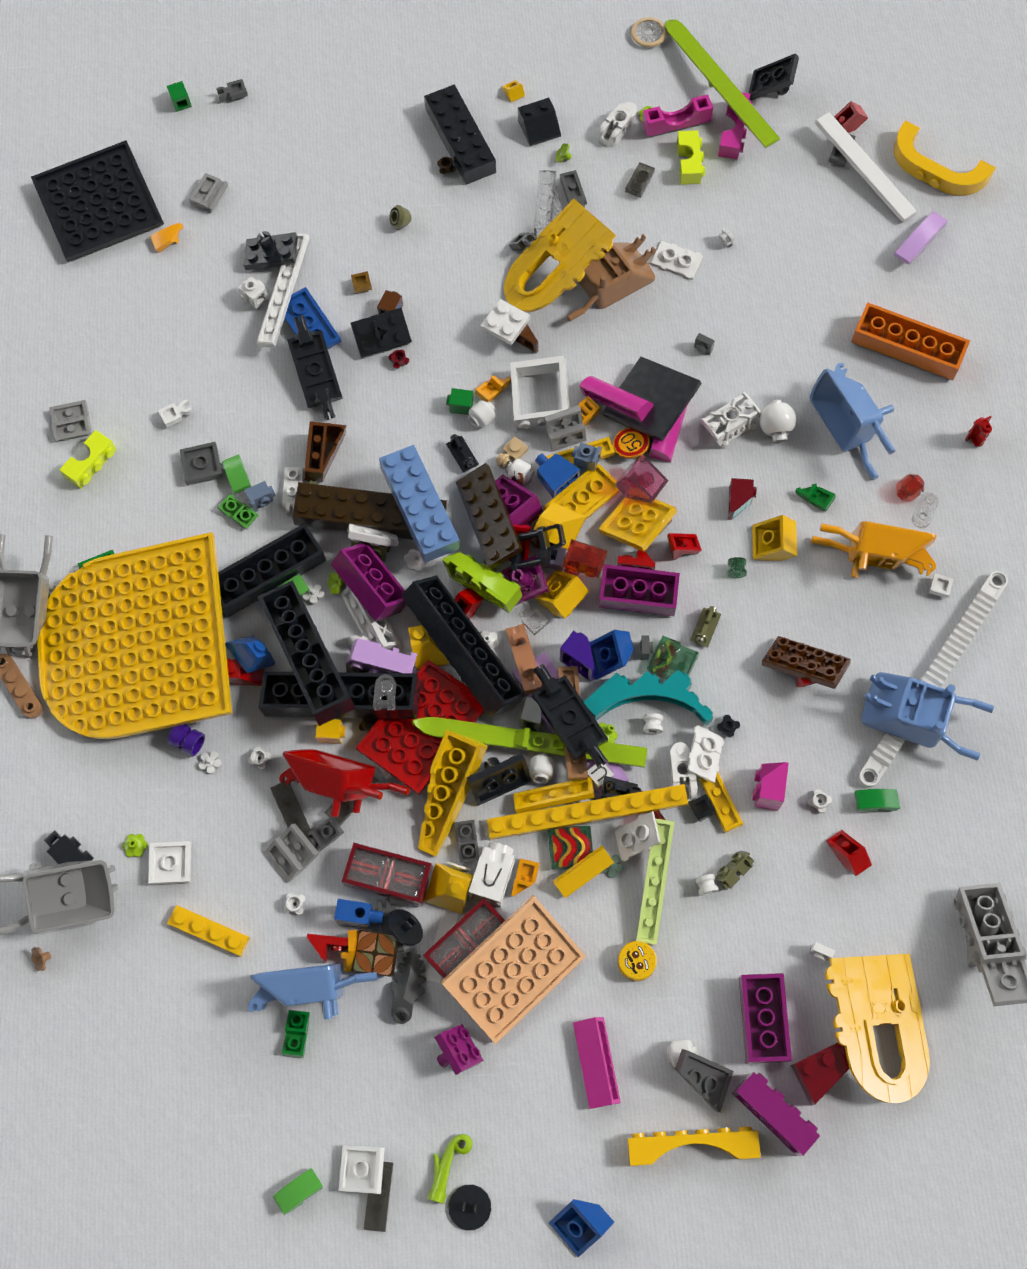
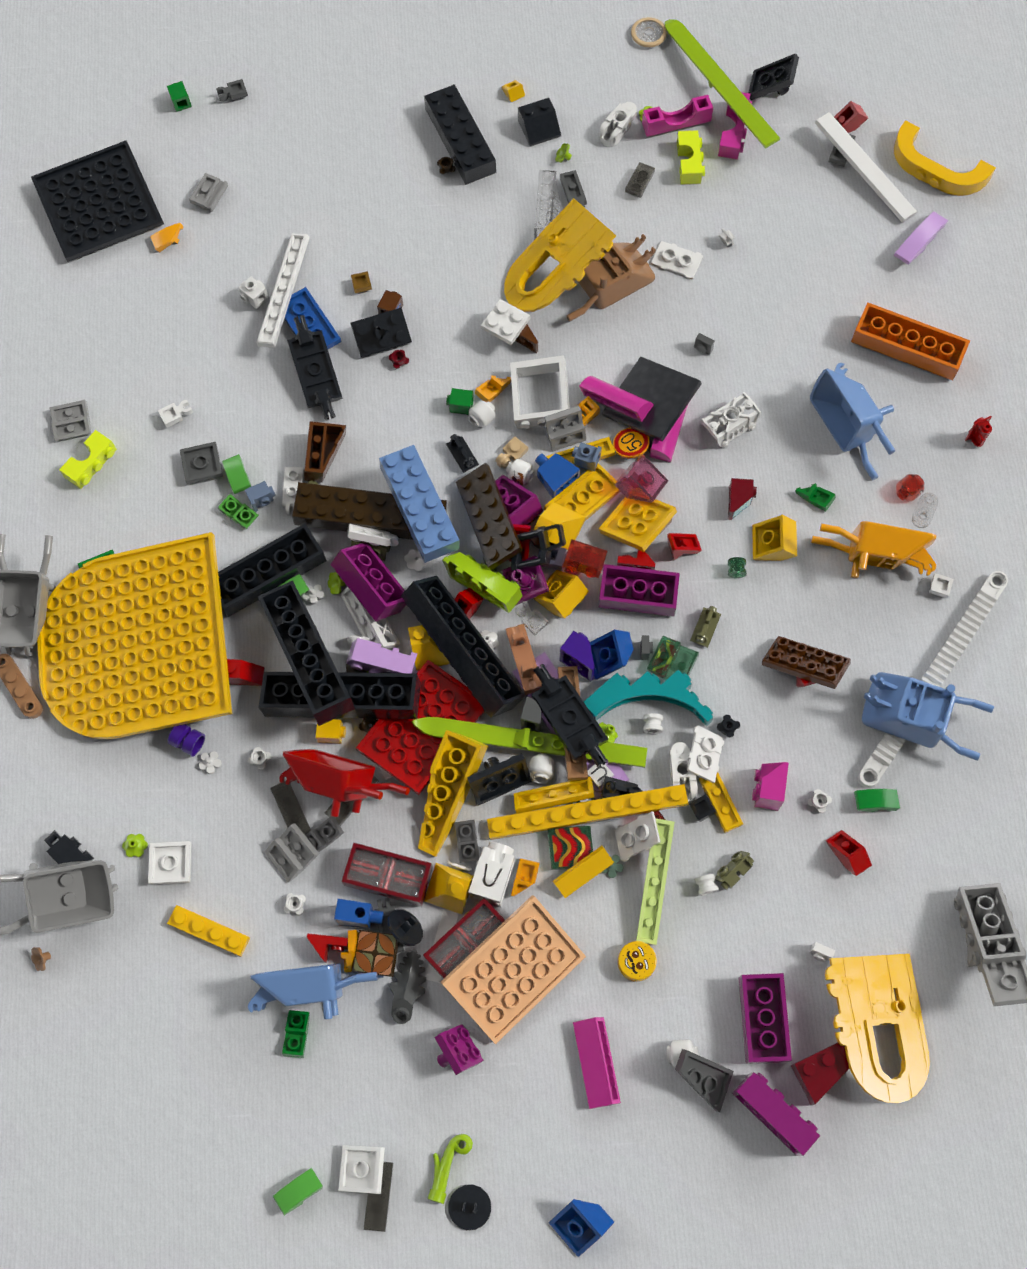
(250, 653): blue slope -> none
(270, 250): black plate -> none
(384, 686): clear plate -> none
(399, 217): olive cone -> none
(522, 241): dark grey plate -> none
(739, 1144): yellow arch -> none
(777, 420): white brick -> none

